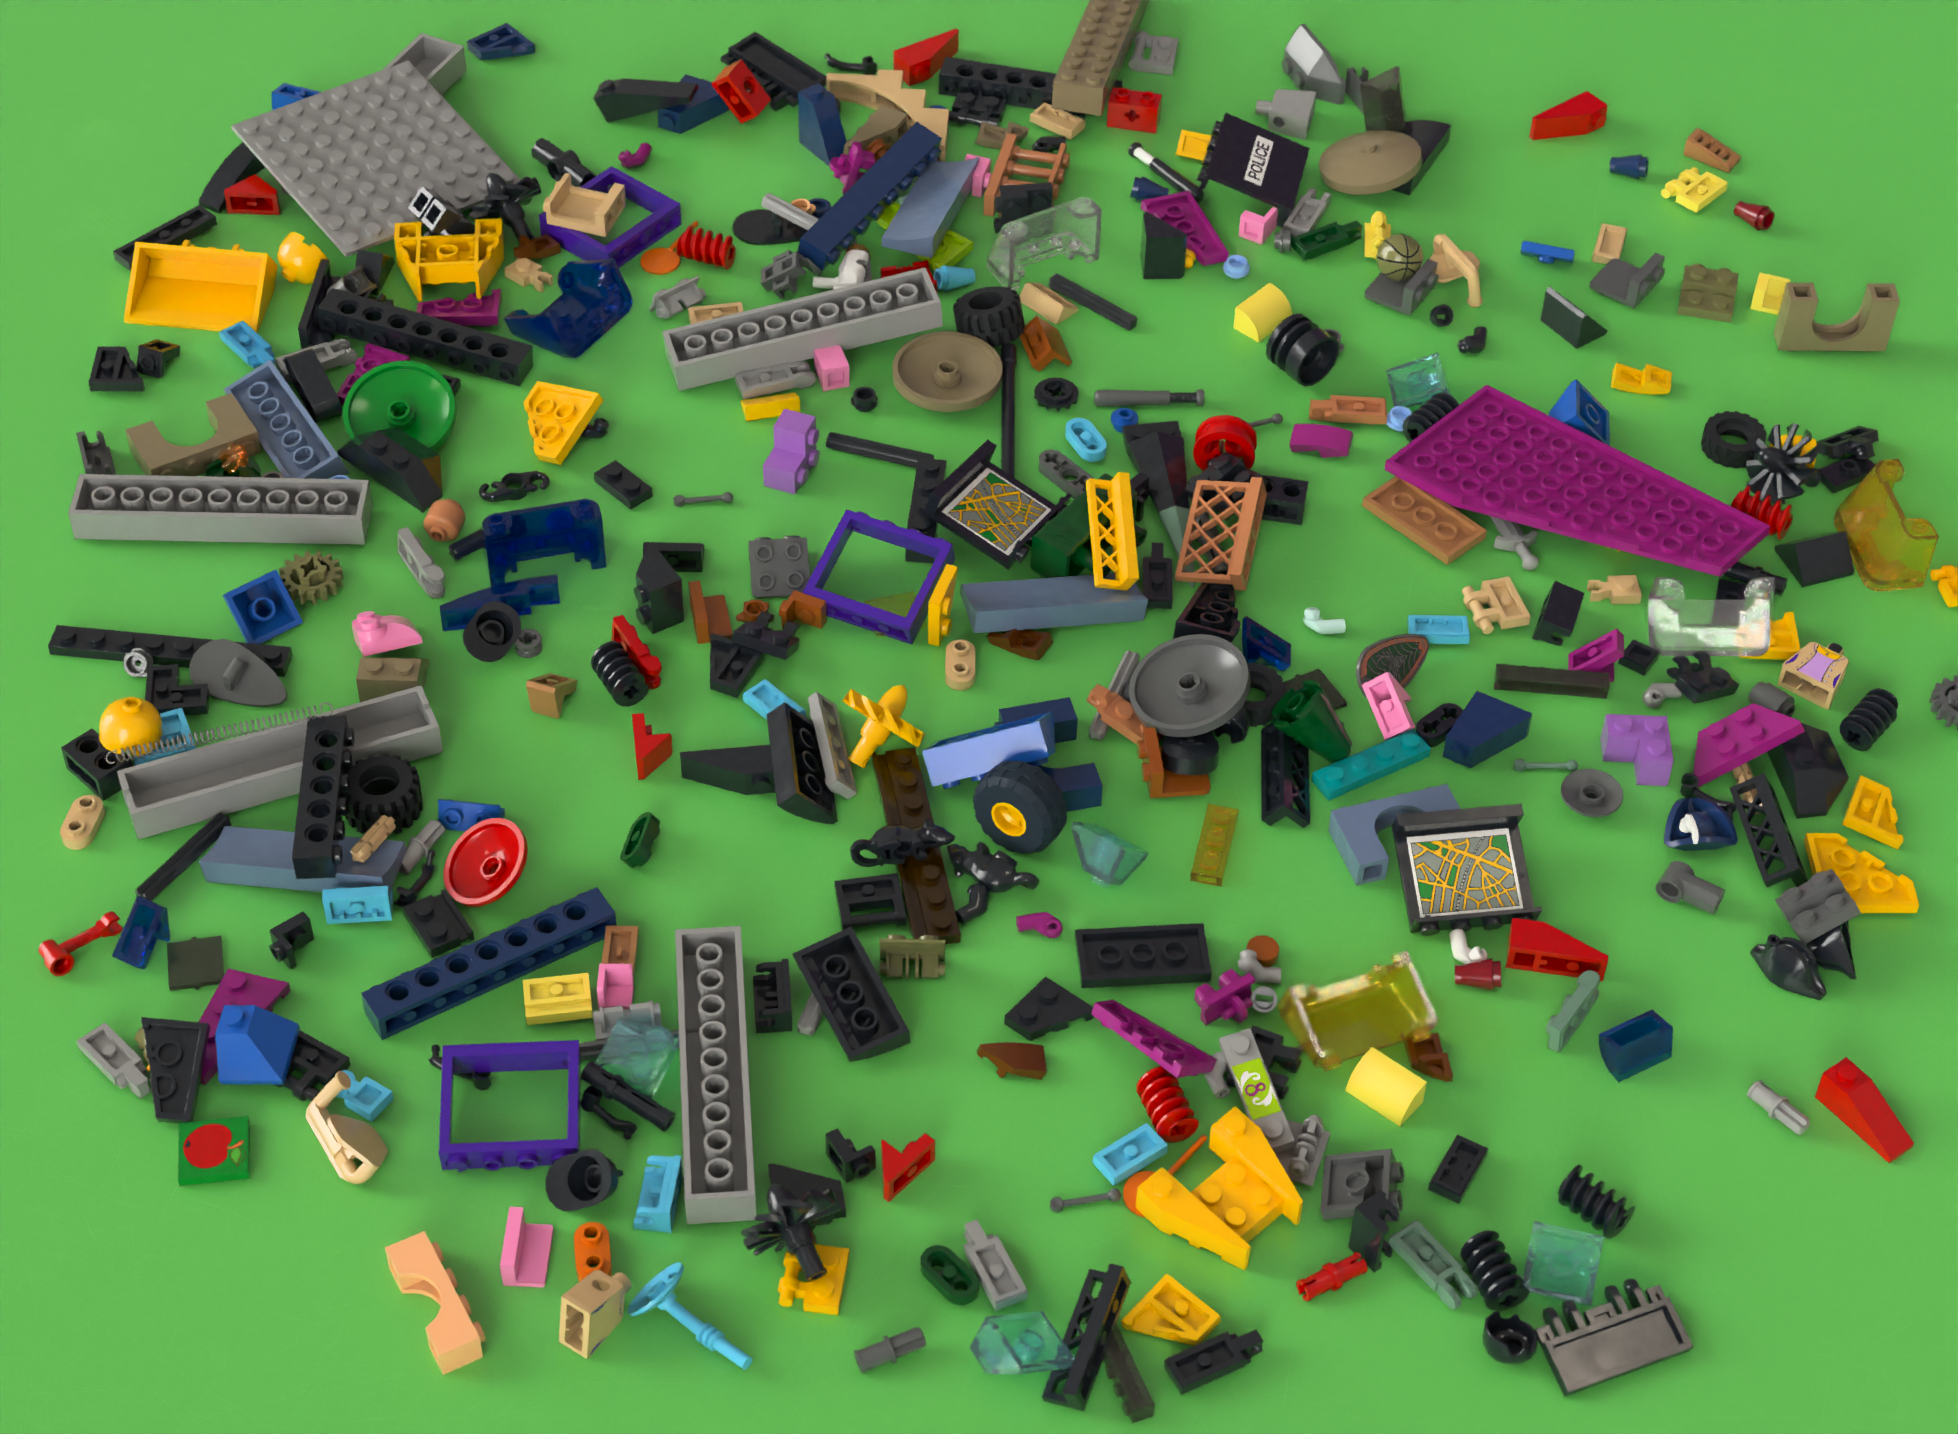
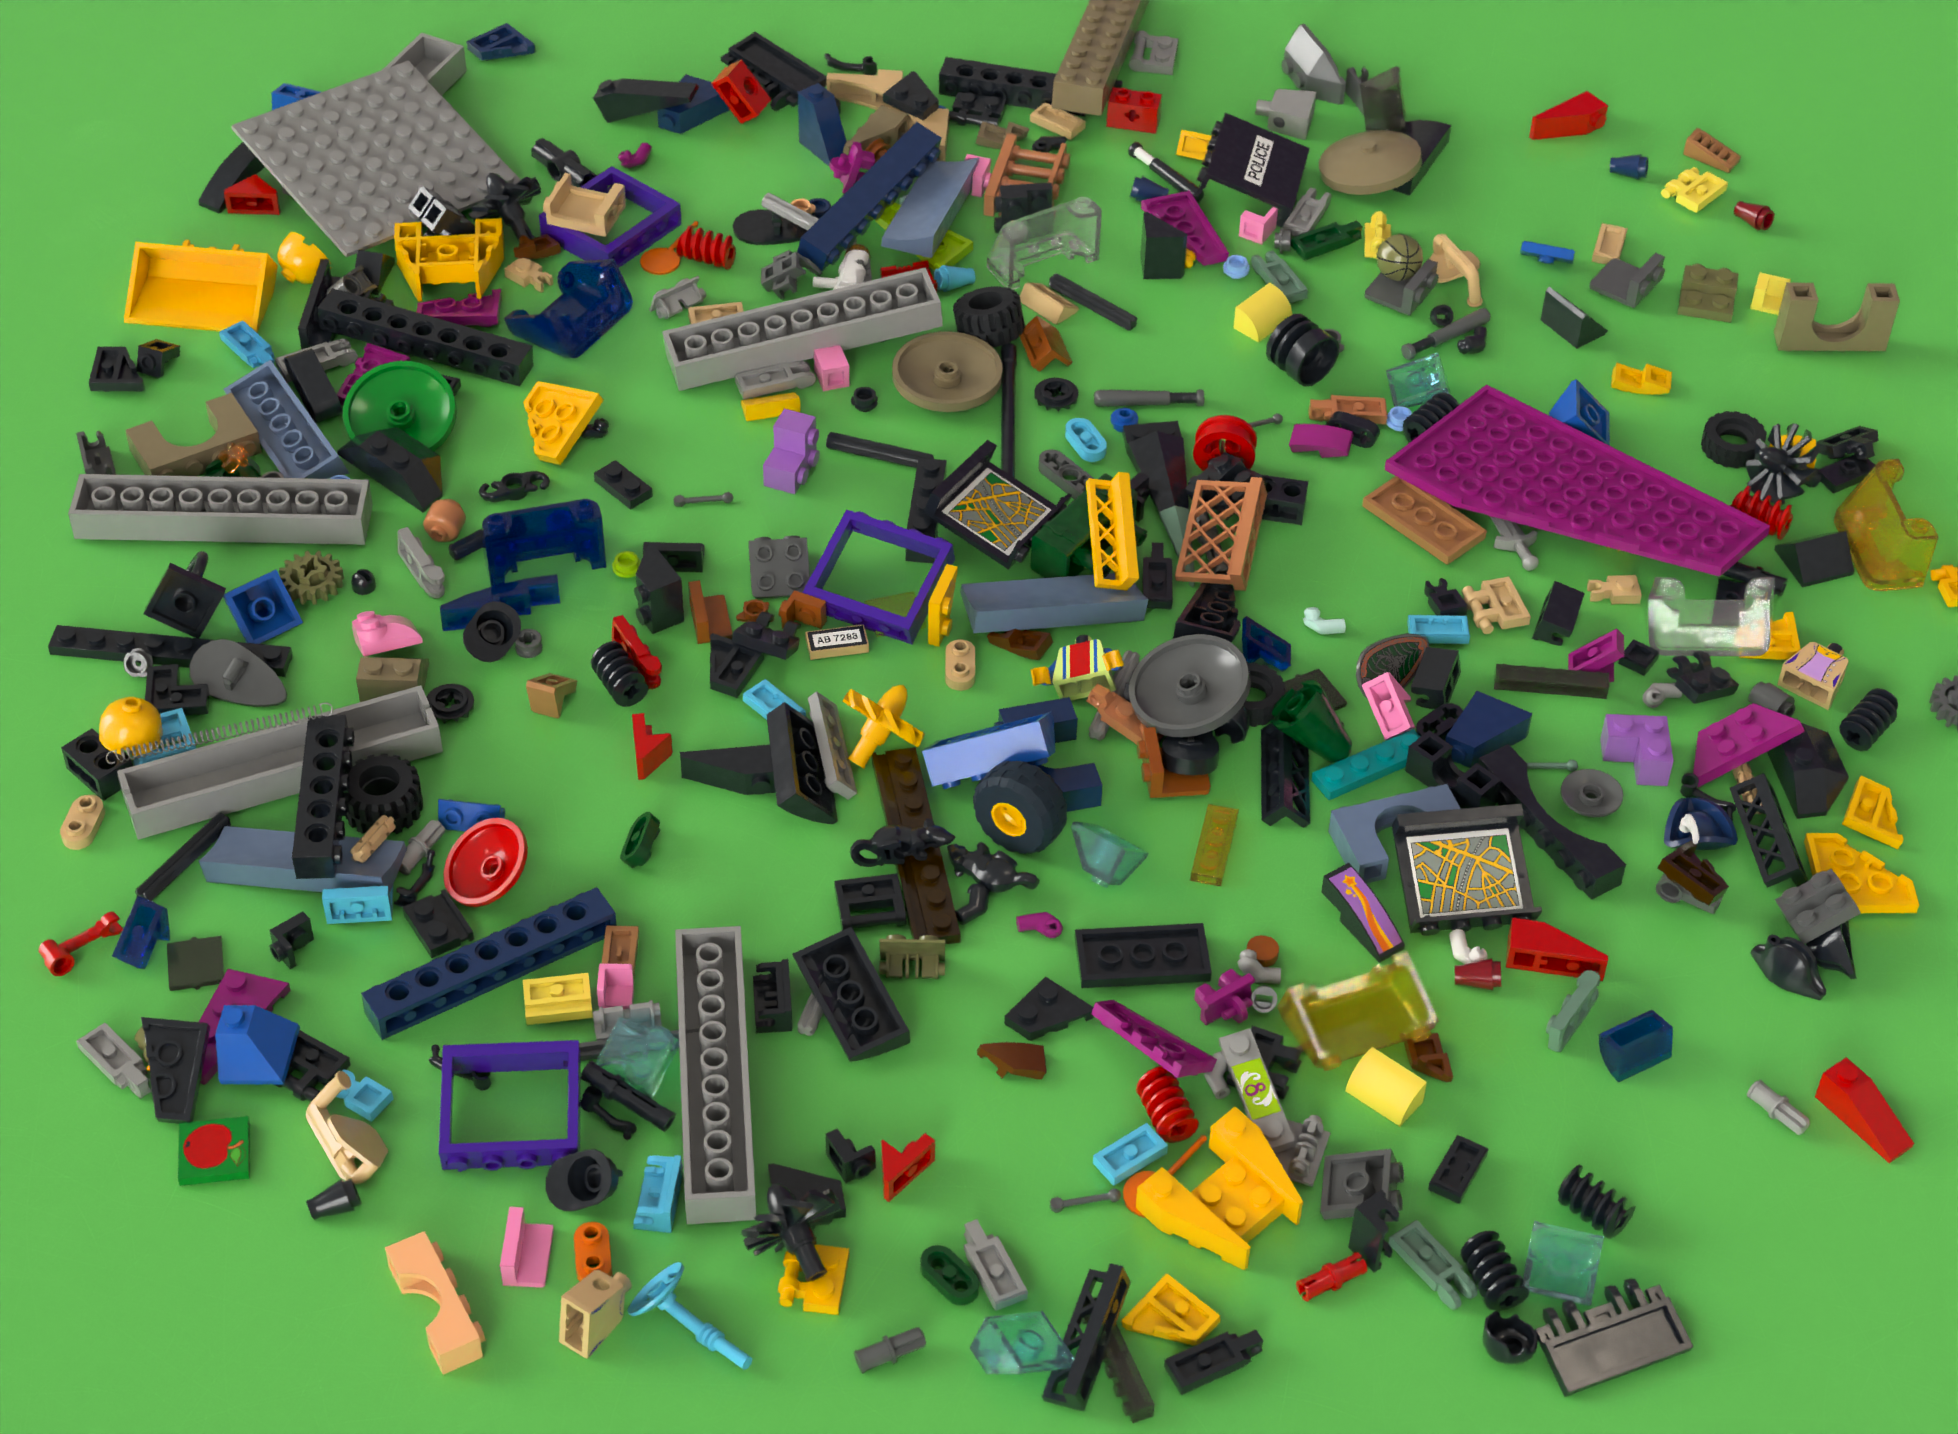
(171, 233): black plate -> none
(185, 597): none -> black tile
(336, 1199): none -> black cone
(360, 583): none -> black hinge
(443, 694): none -> black gear
(626, 564): none -> lime plate
(837, 642): none -> tile
(912, 97): none -> black wing
(926, 57): red slope -> none
(1080, 668): none -> torso
(1280, 275): none -> sand green hinge
(1357, 426): none -> black beam
(1362, 912): none -> slope
(1432, 764): none -> black arch
(1436, 677): none -> black hinge
(1445, 601): none -> black plate
(1461, 326): none -> dark grey piece
(1587, 862): none -> black arch
(1695, 876): none -> dark brown wing

